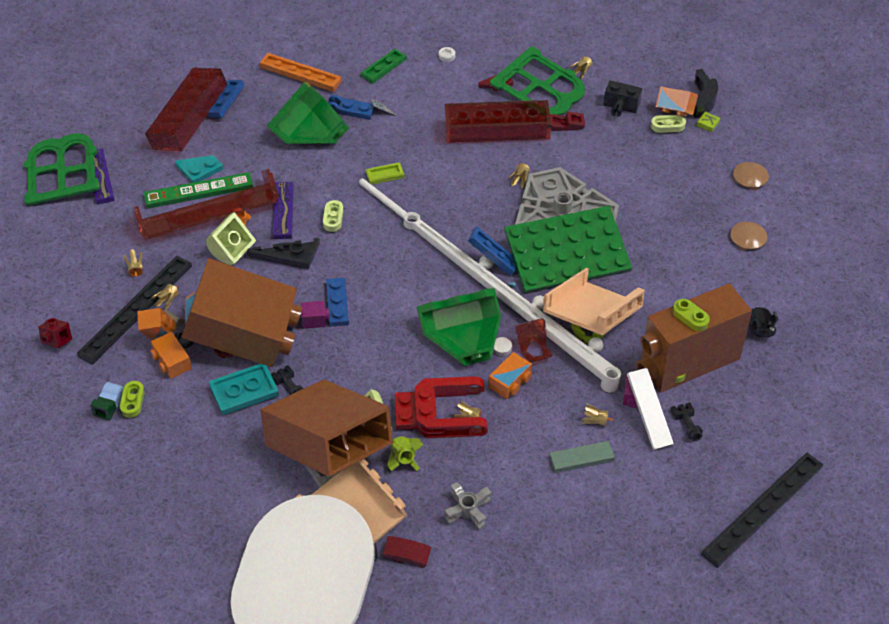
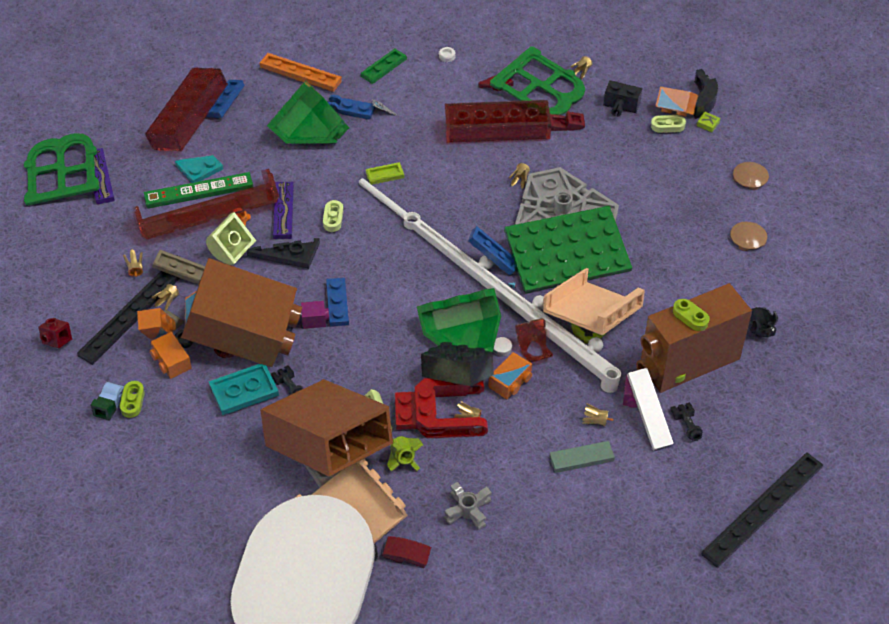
(178, 266): none -> dark tan tile
(457, 364): none -> black brick

